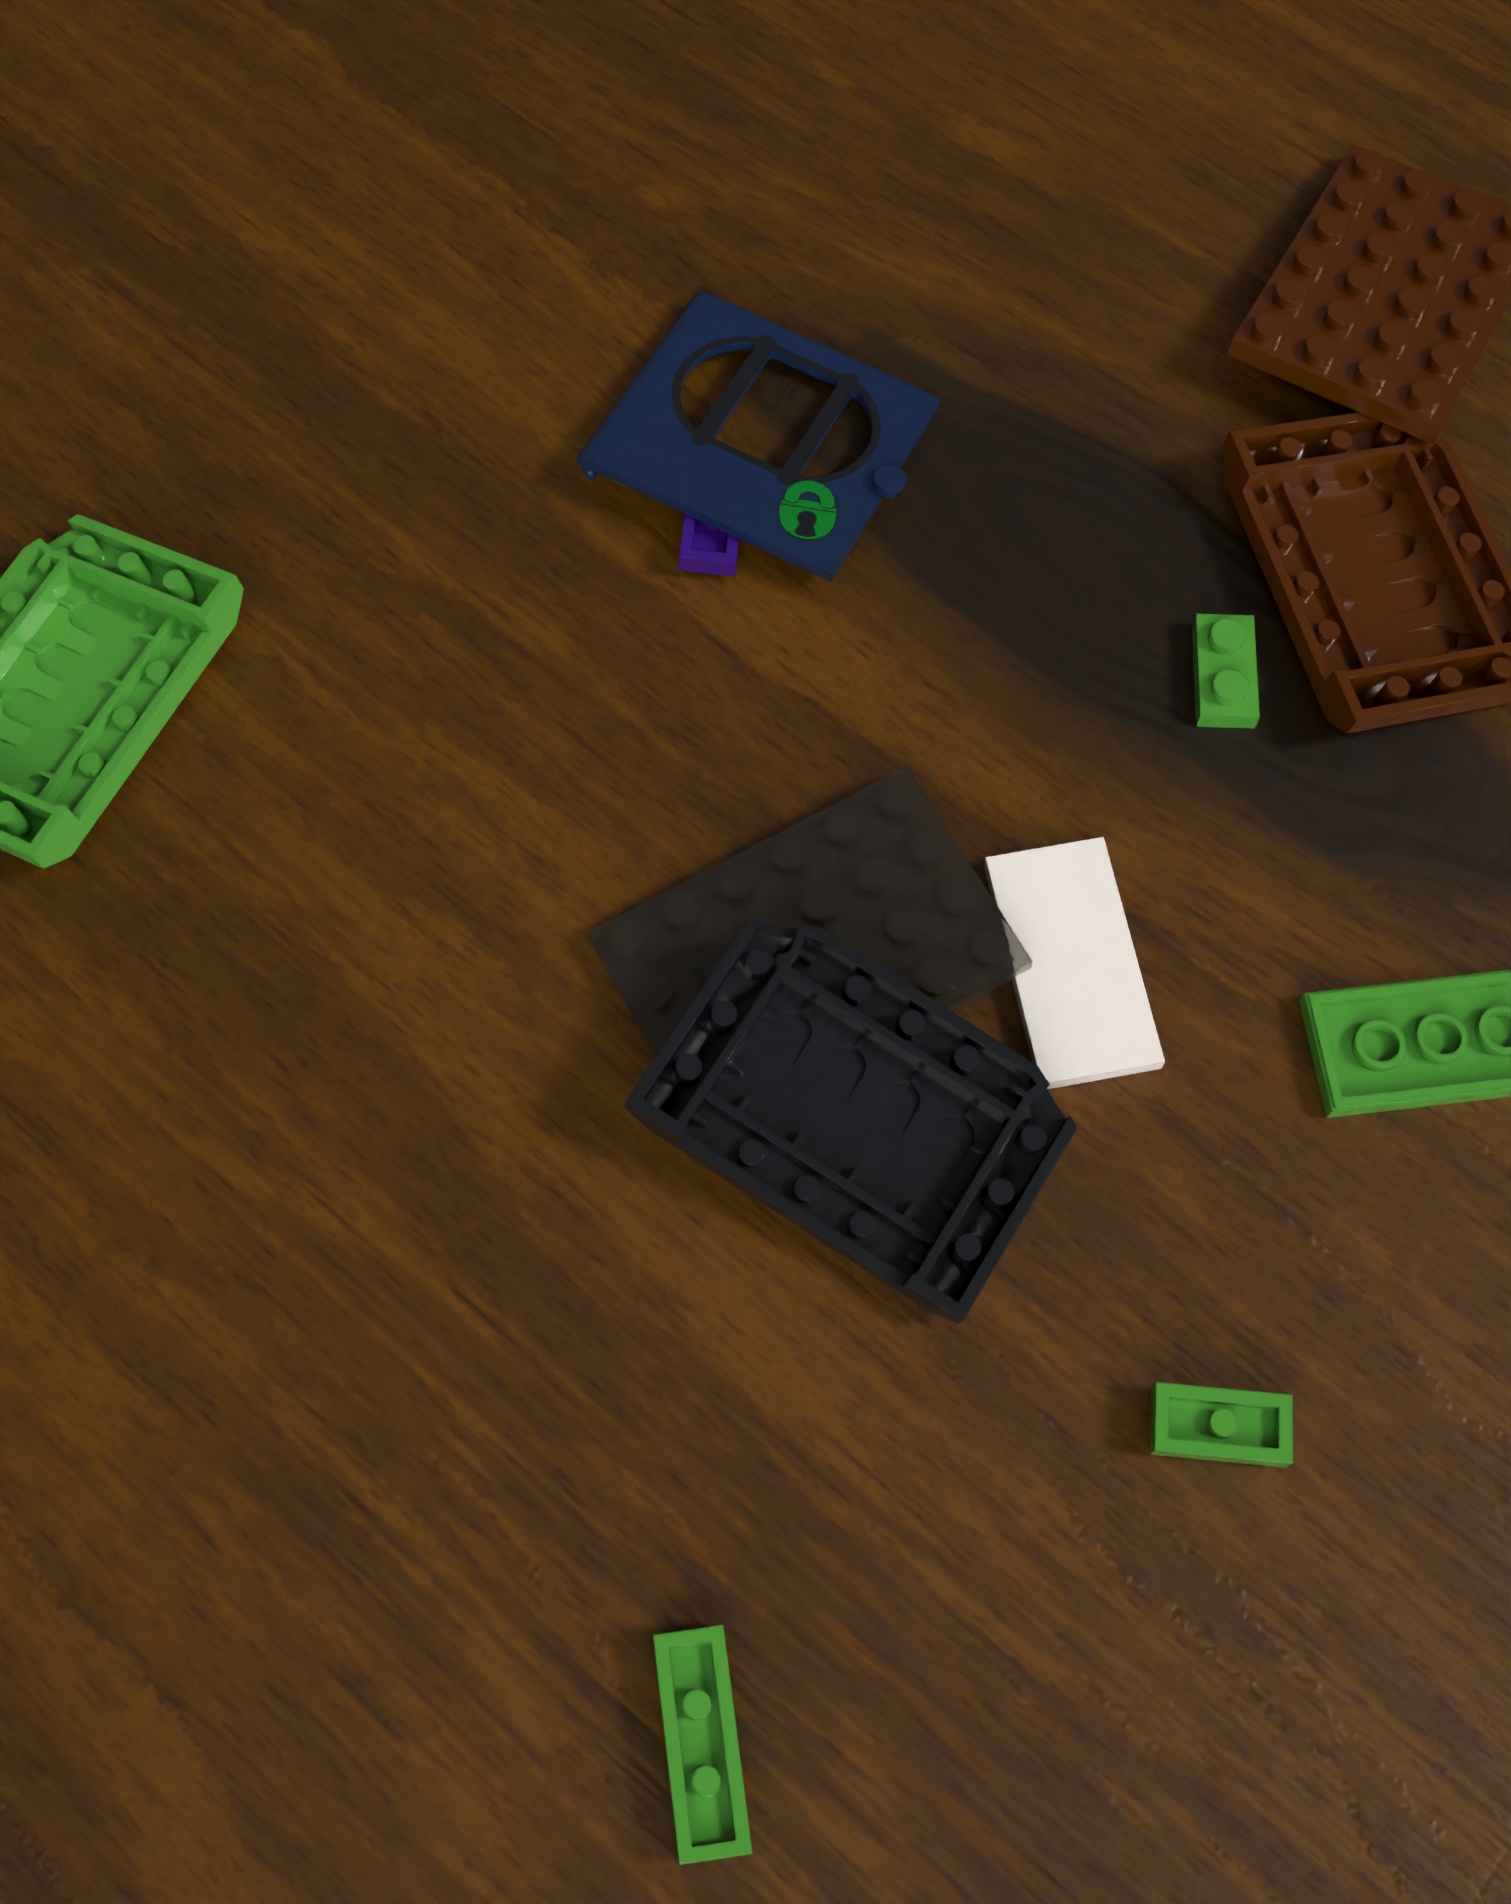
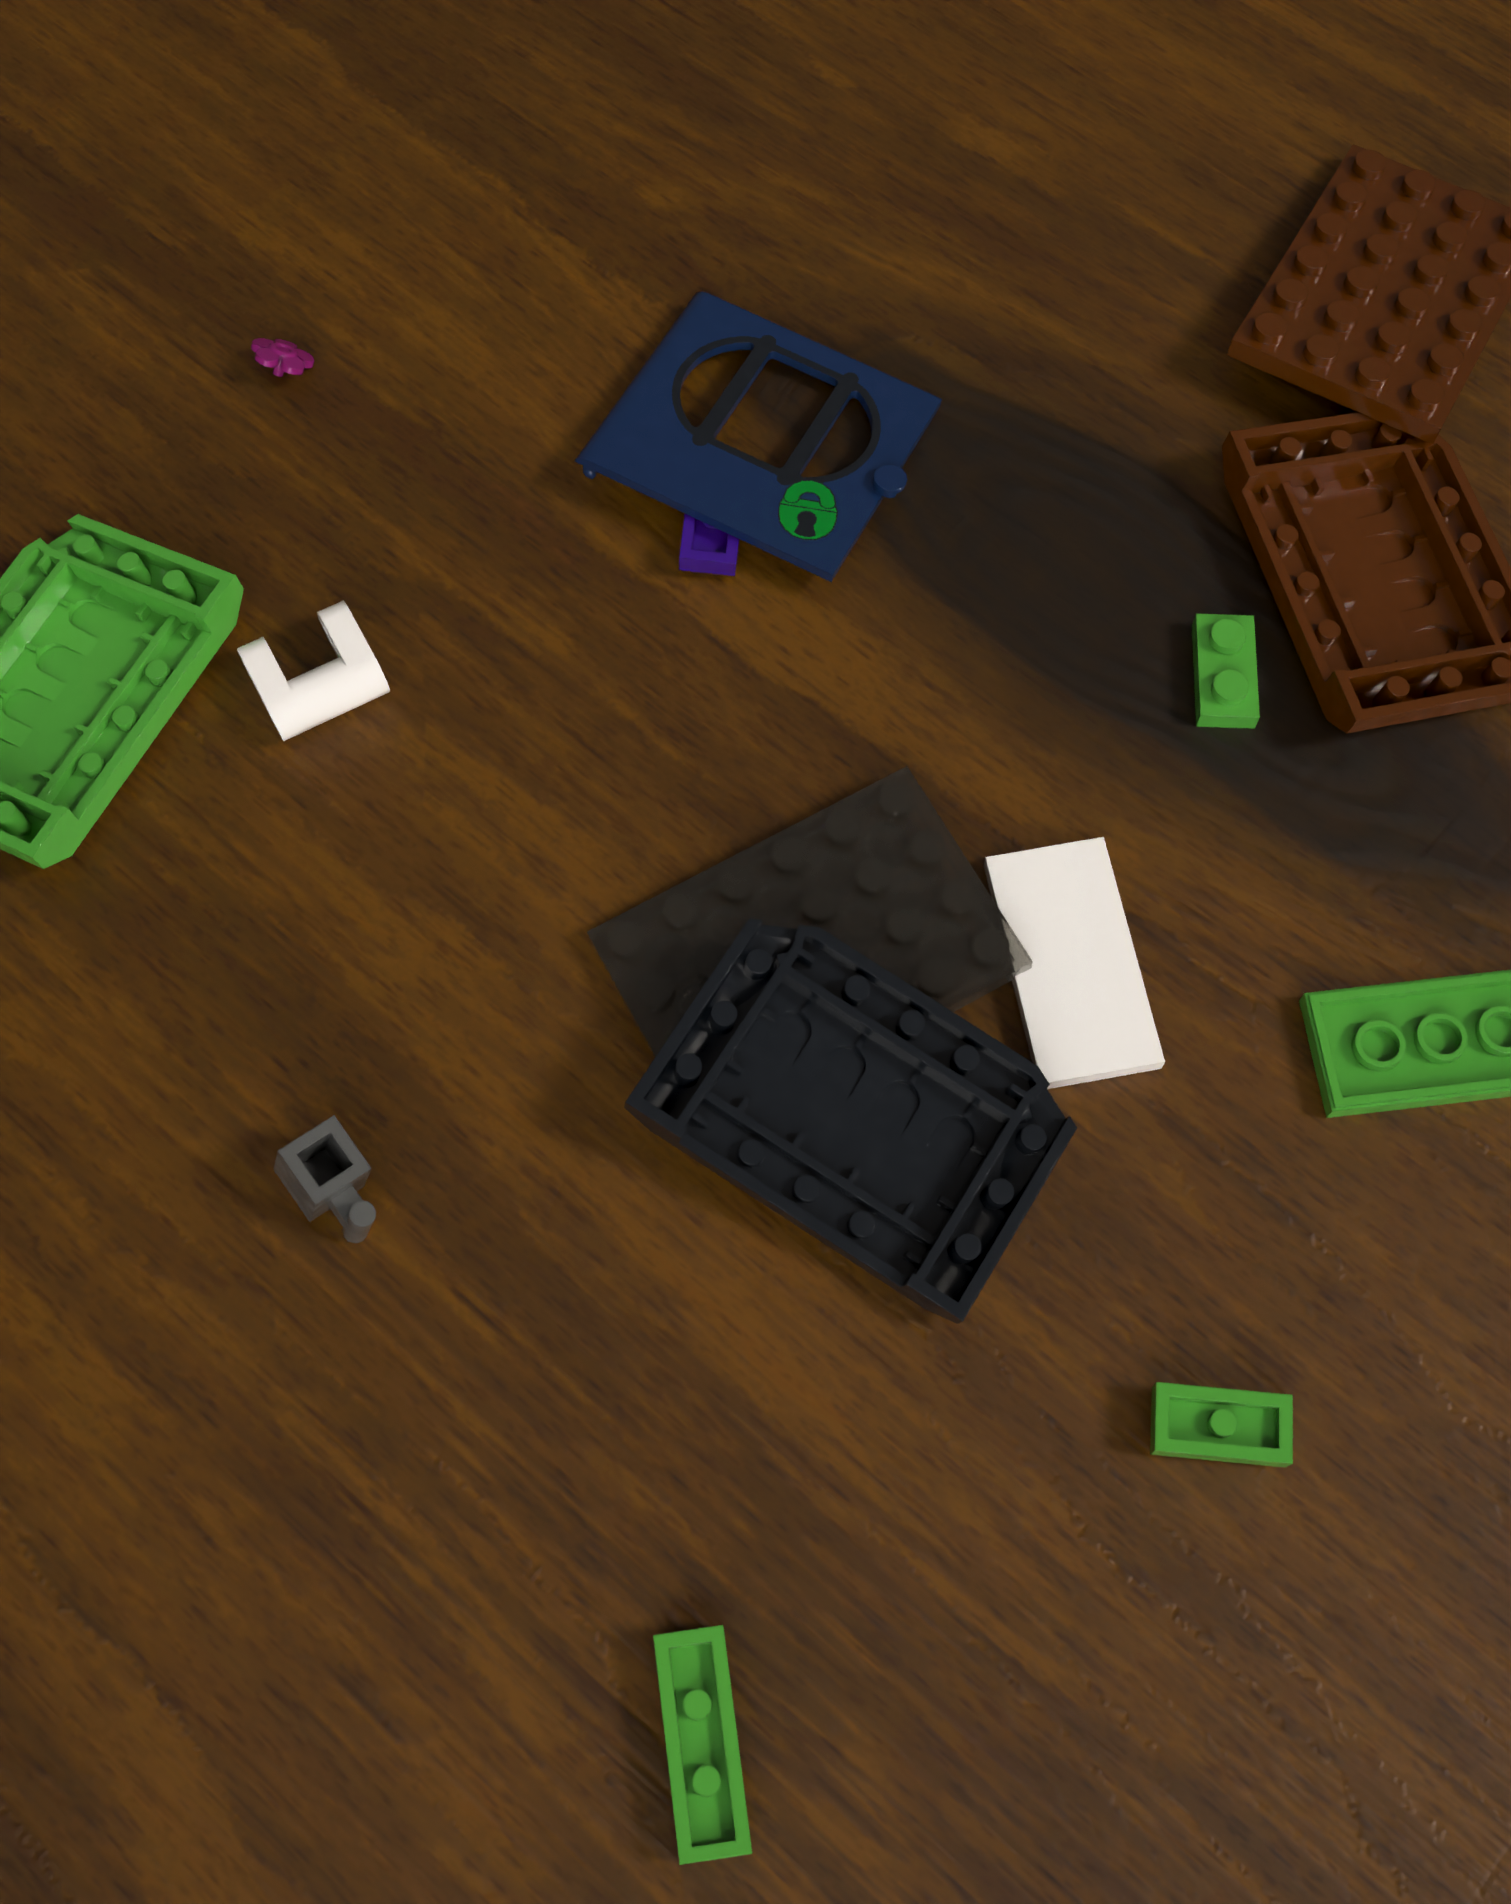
(282, 356): none -> magenta plant
(324, 1174): none -> dark grey brick
(325, 690): none -> white connector

